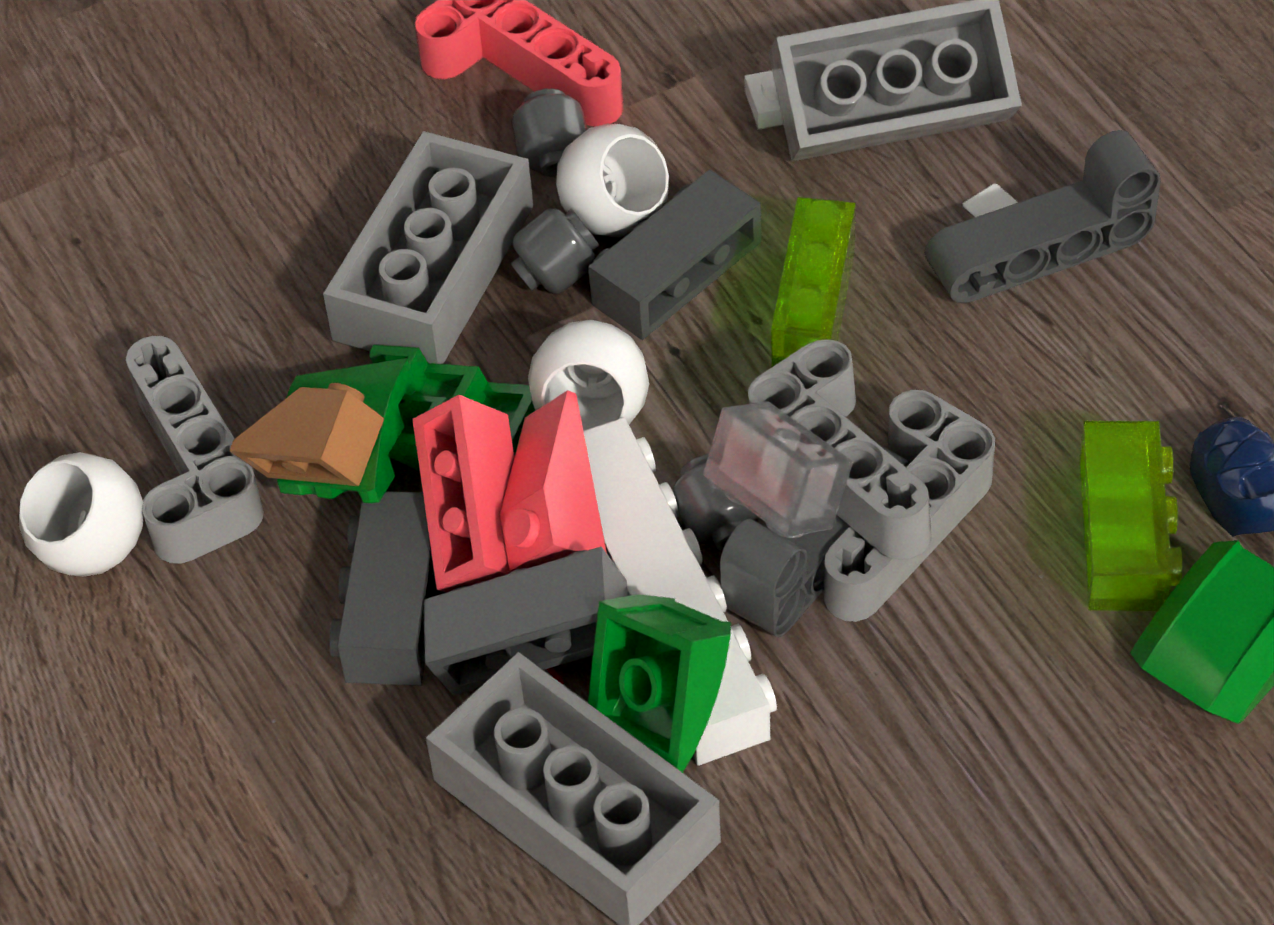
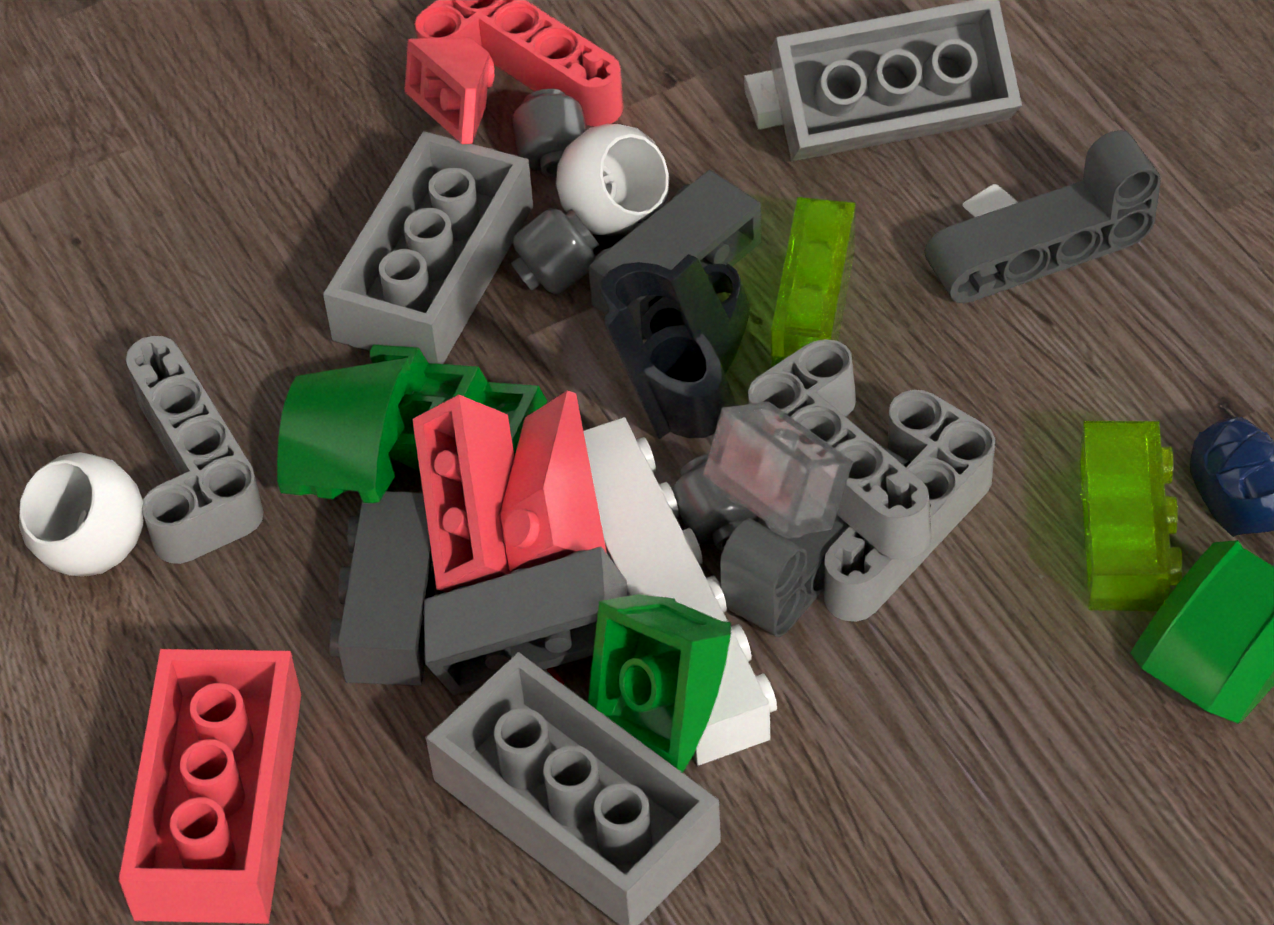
(212, 787): none -> coral brick
(313, 437): medium nougat slope -> none
(450, 82): none -> coral slope
(595, 364): white helmet -> none
(686, 336): none -> black panel

